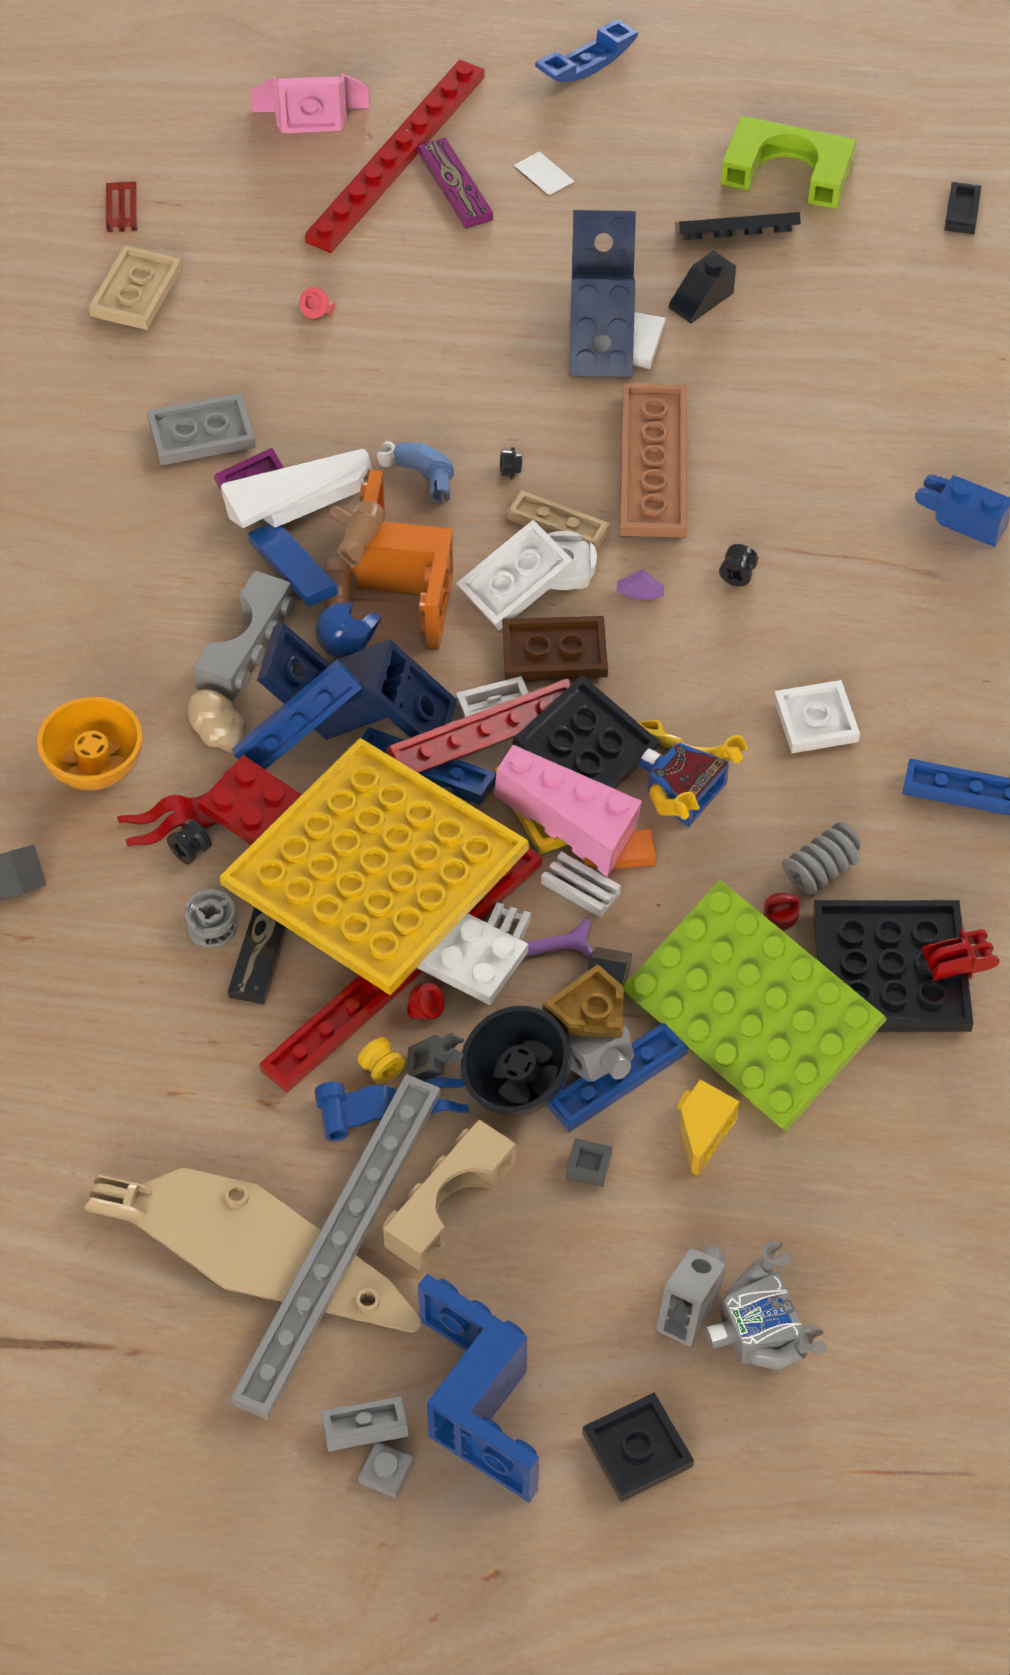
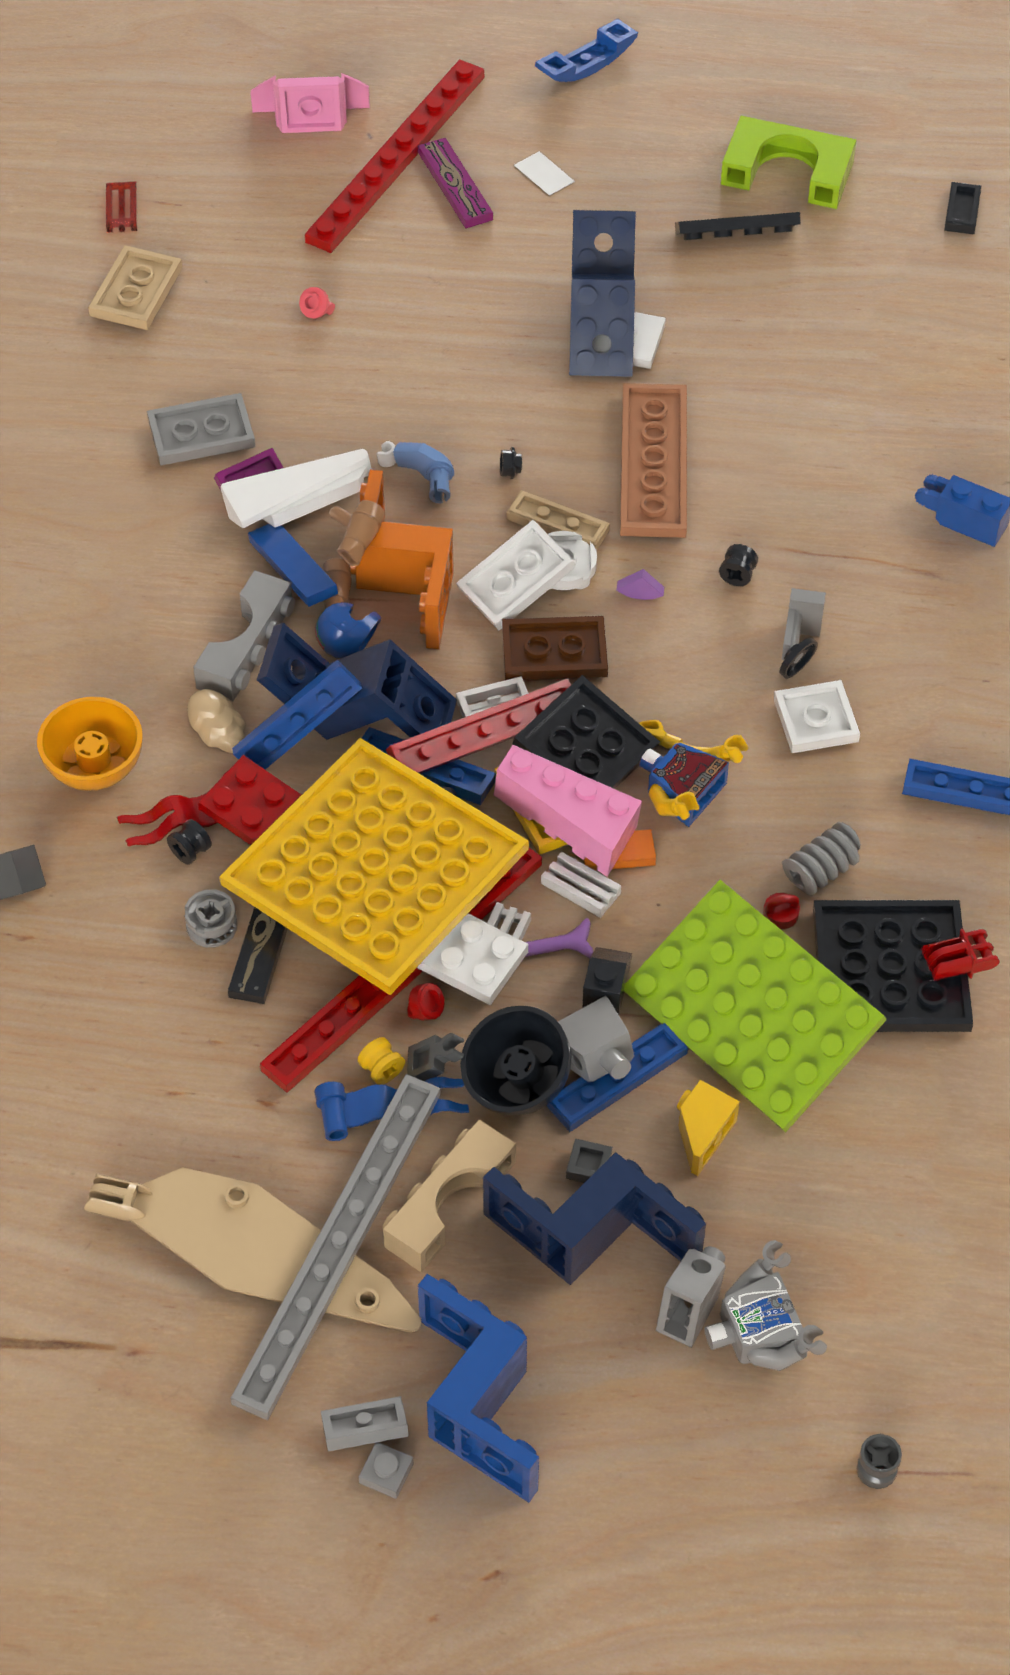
(589, 1005): pearl gold plate -> none
(592, 1216): none -> dark blue bracket
(637, 1446): black plate -> none
(704, 287): black slope -> none
(803, 618): none -> light grey piece
(883, 1452): none -> dark grey wheel

